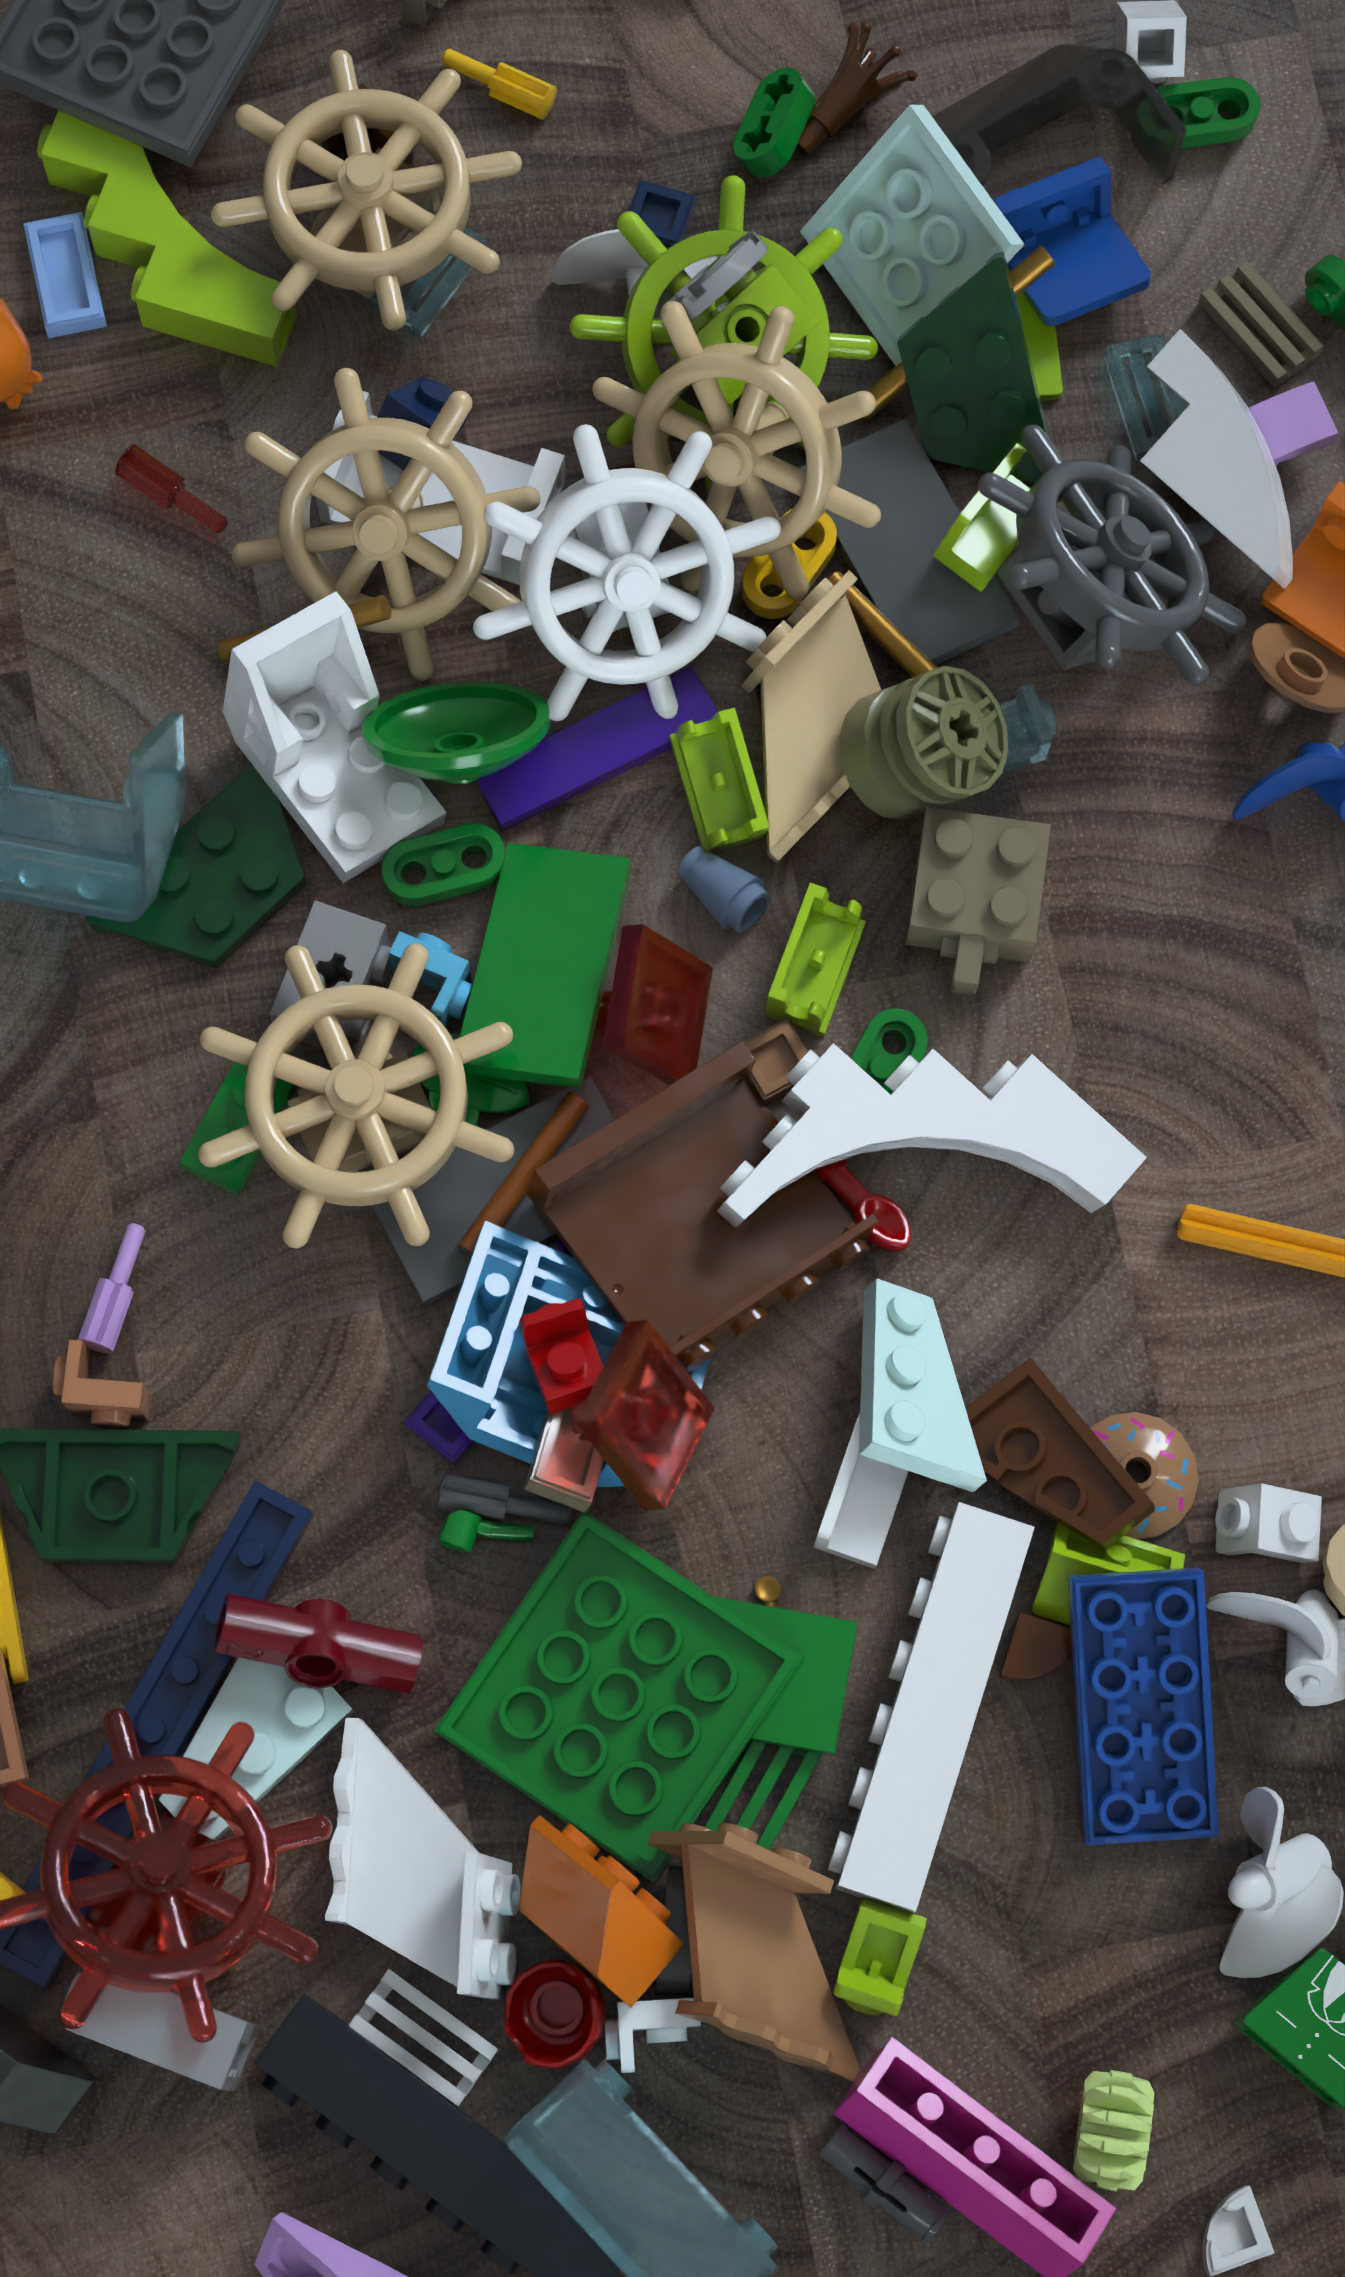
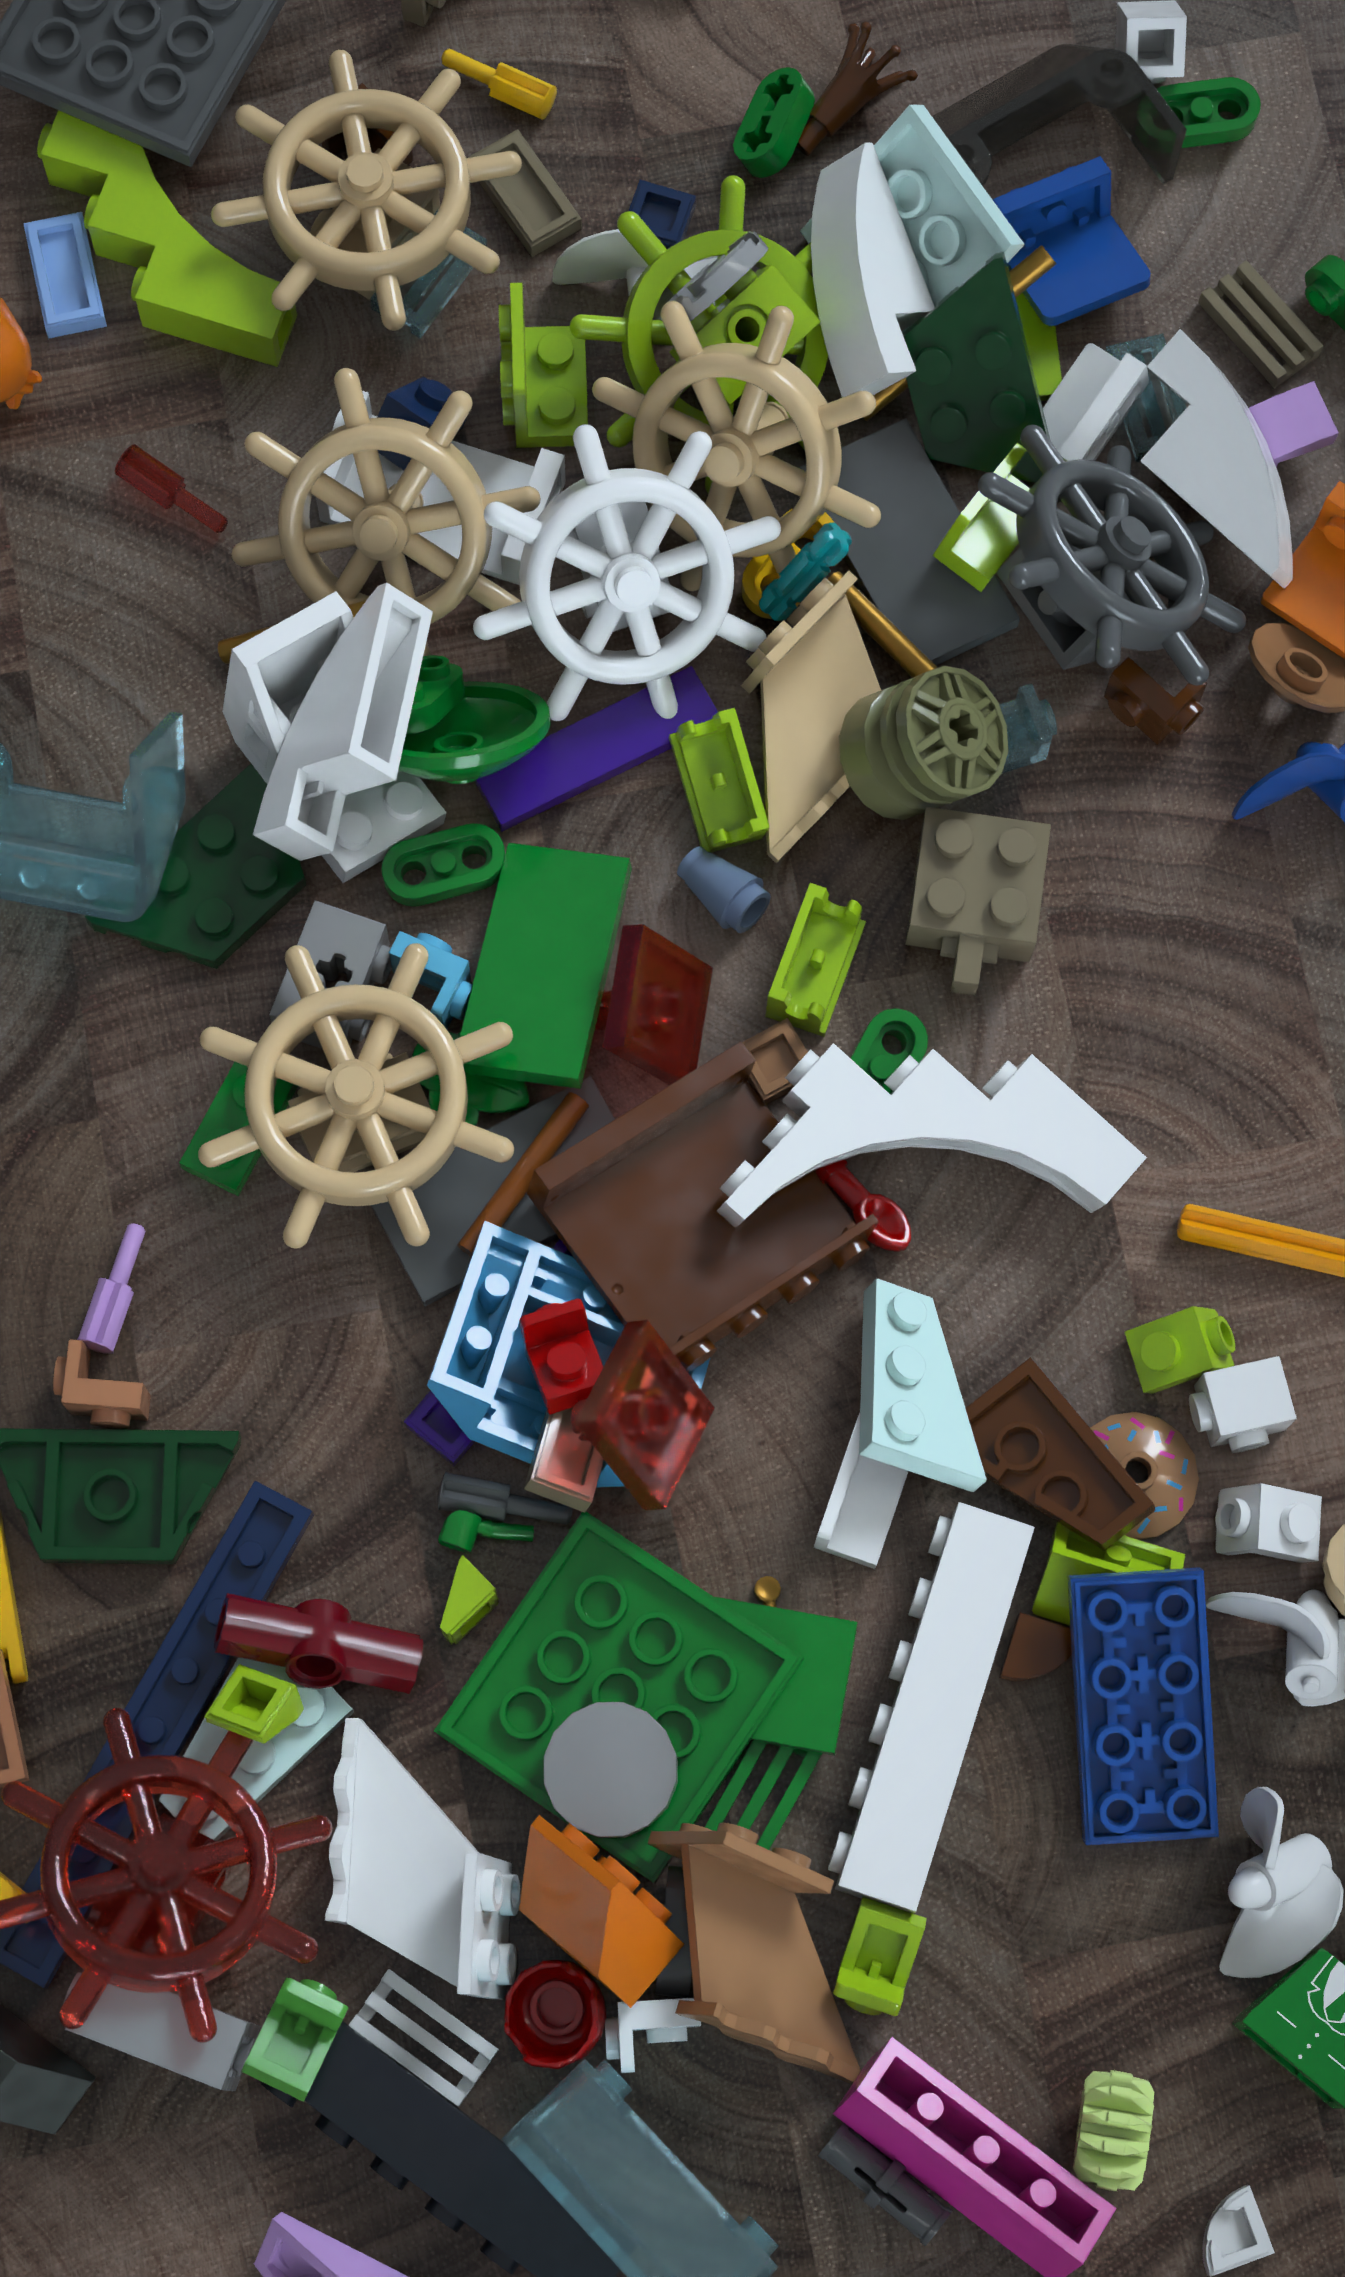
(255, 1705): none -> lime slope
(295, 2037): none -> bright green bracket
(347, 726): none -> white slope
(436, 693): none -> green plate
(468, 1601): none -> lime slope
(530, 198): none -> dark tan tile
(540, 378): none -> lime bracket
(610, 1769): none -> light grey tile
(805, 571): none -> teal axle
(864, 274): none -> white slope
(1093, 402): none -> white panel
(1144, 703): none -> reddish brown bracket
(1180, 1347): none -> lime bracket
(1242, 1404): none -> white brick

